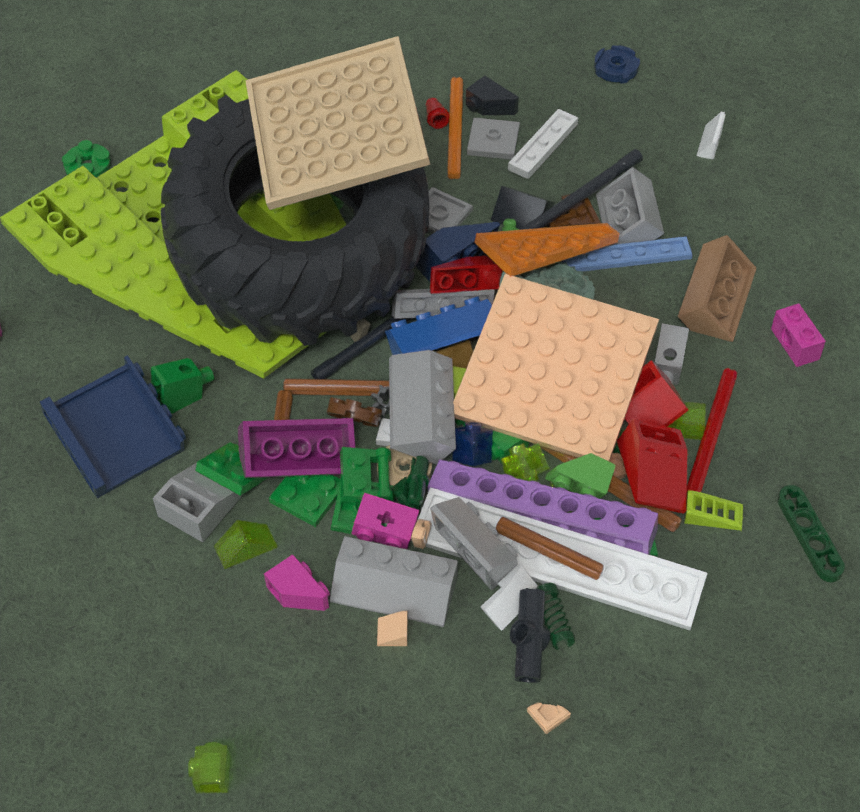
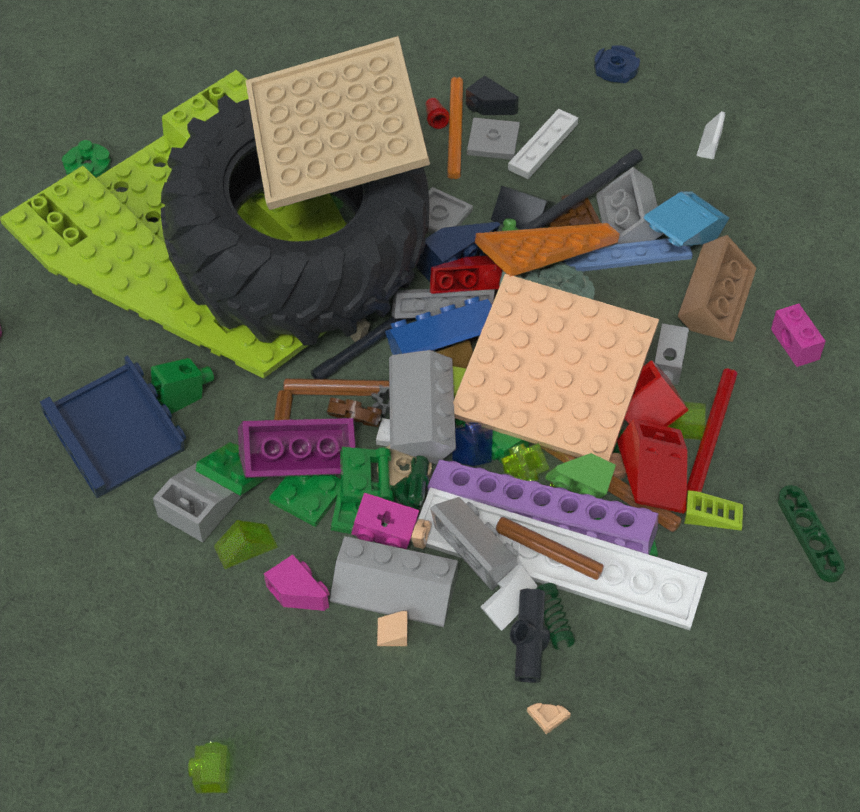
(687, 220): none -> dark azure slope

